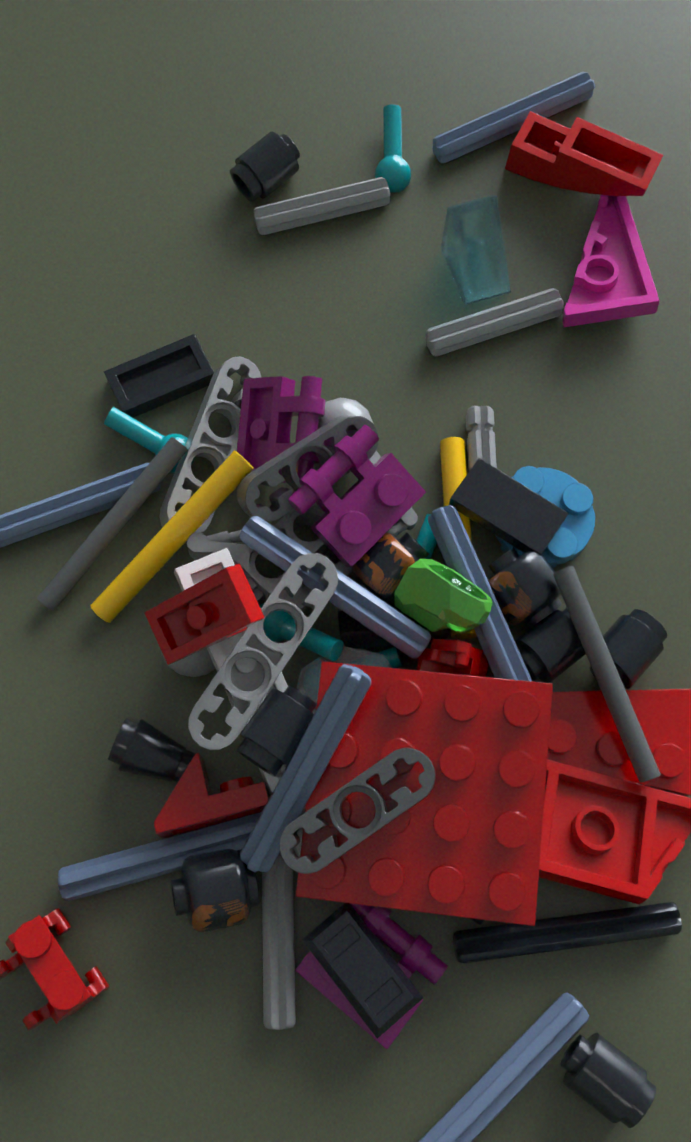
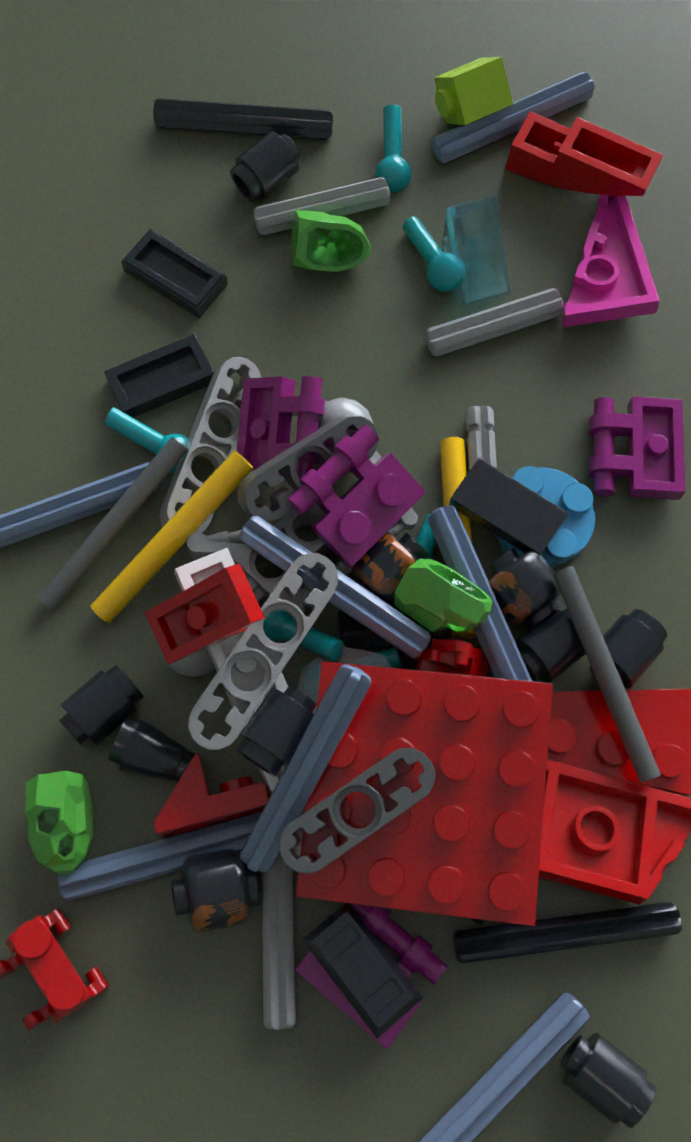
(59, 820): none -> bright green rock
(100, 706): none -> black brick
(174, 273): none -> black tile
(243, 118): none -> black axle
(327, 242): none -> rock
(442, 268): none -> teal bar
(472, 91): none -> lime brick
(654, 447): none -> magenta plate

